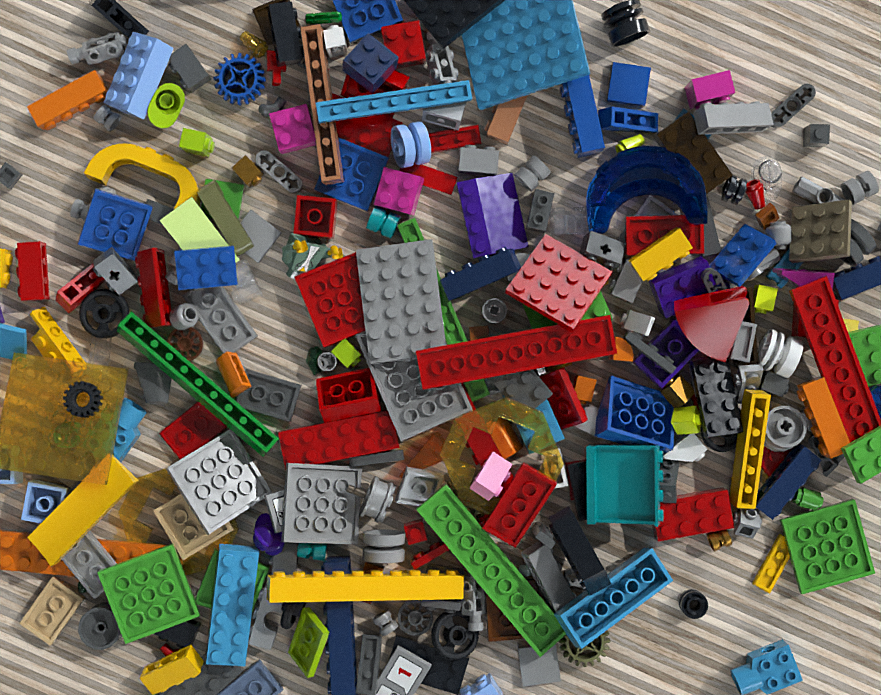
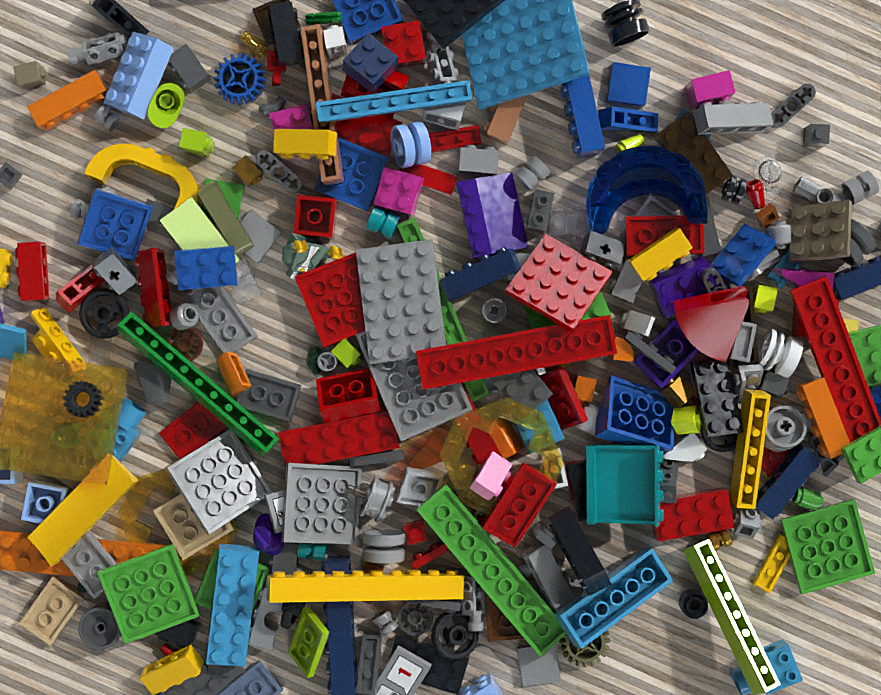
(30, 74): none -> dark tan brick
(305, 143): none -> yellow brick
(478, 332): dark orange plate -> none
(731, 617): none -> lime brick

